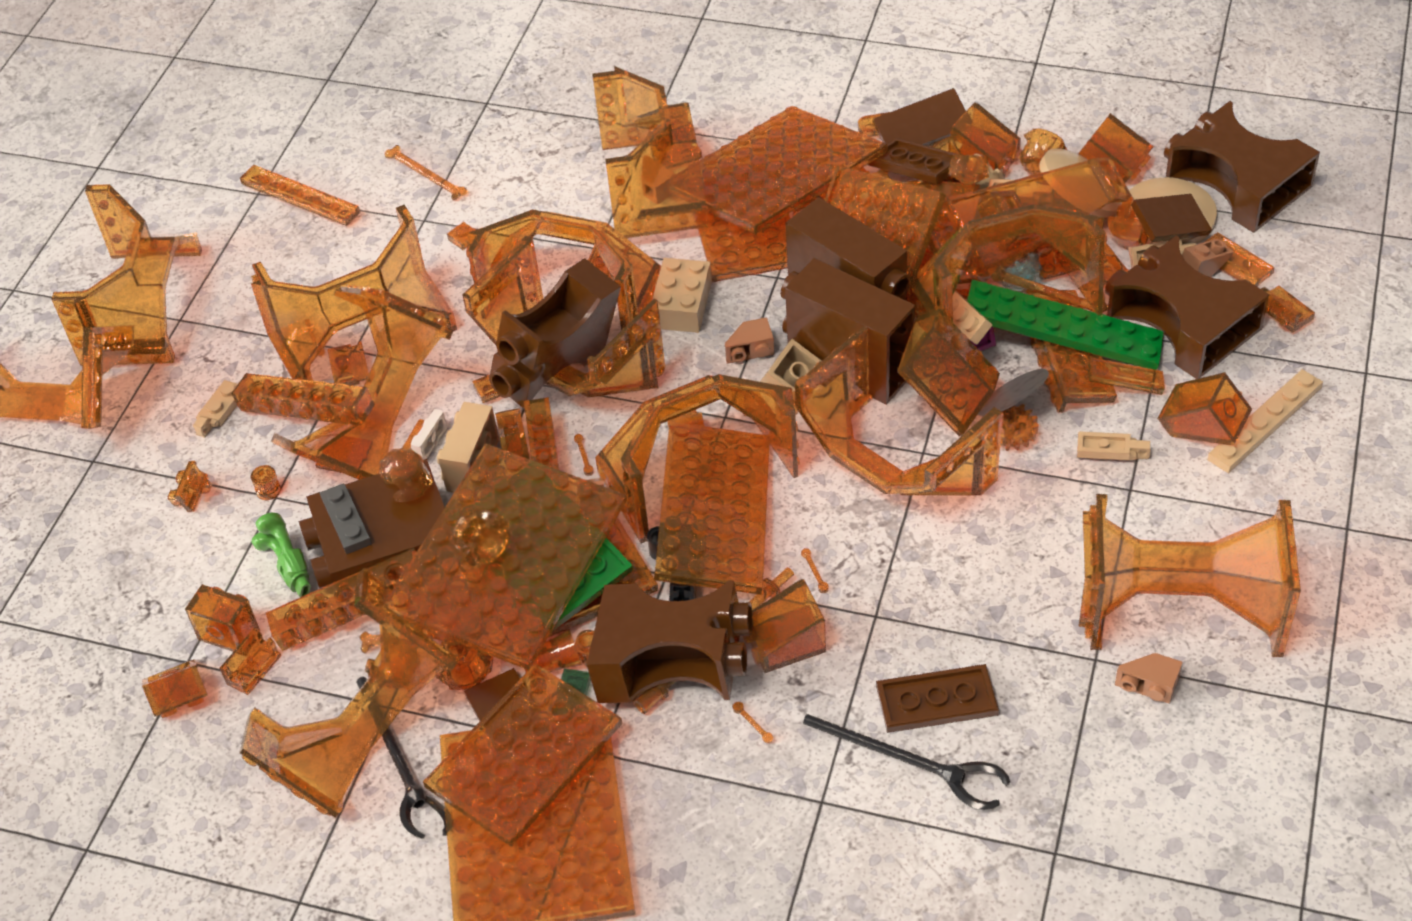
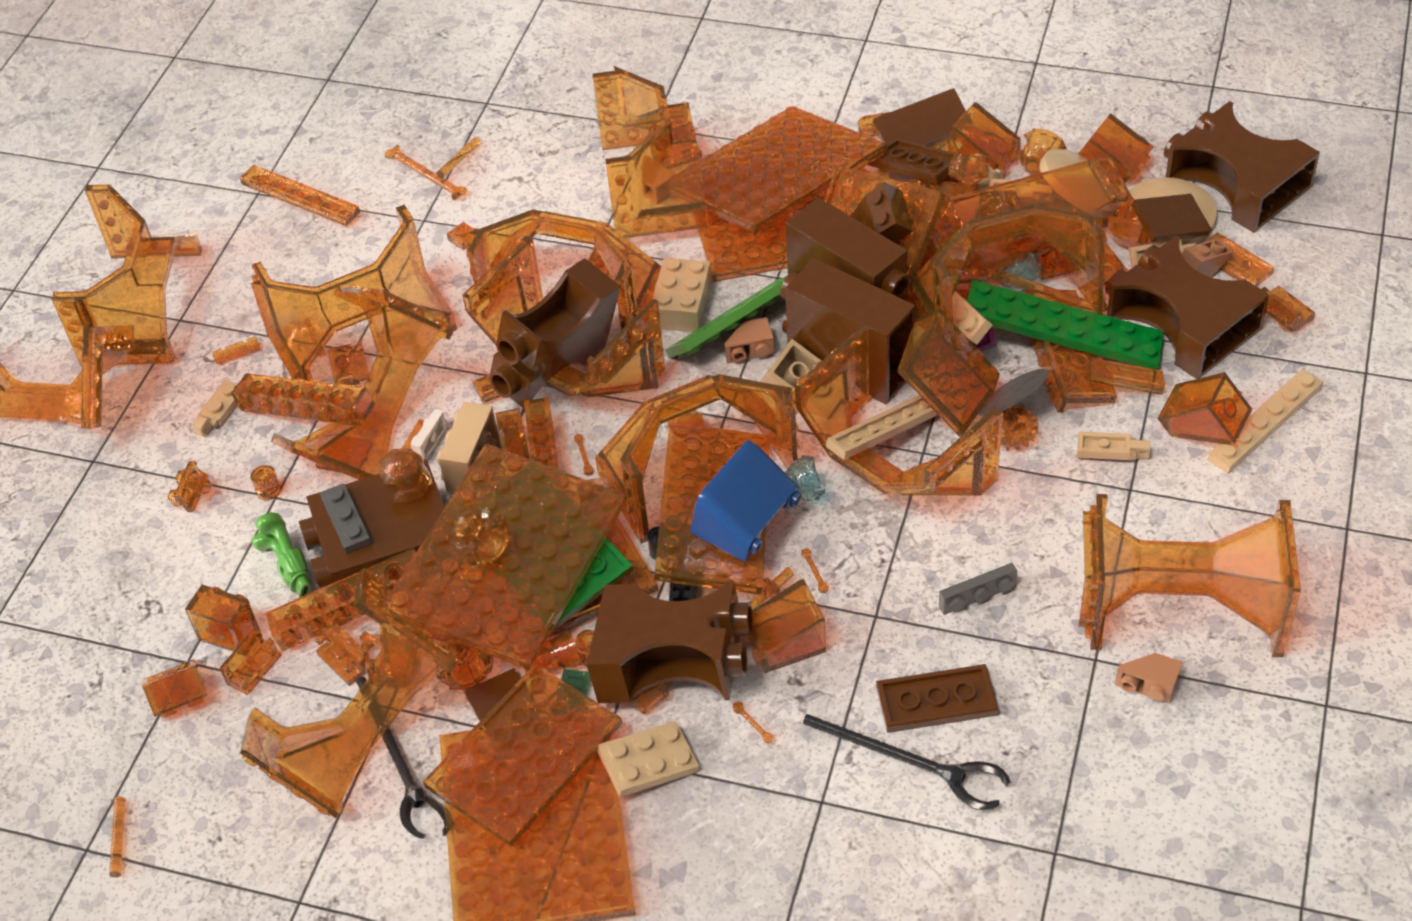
(117, 837): none -> clear orange bar
(236, 350): none -> clear orange axle
(342, 654): none -> clear orange hinge
(458, 157): none -> clear orange bar
(647, 758): none -> tan plate
(727, 320): none -> bright green plate
(743, 501): none -> blue windscreen
(804, 474): none -> clear light blue hair
(880, 427): none -> tan plate
(885, 212): none -> reddish brown slope
(977, 588): none -> dark grey plate

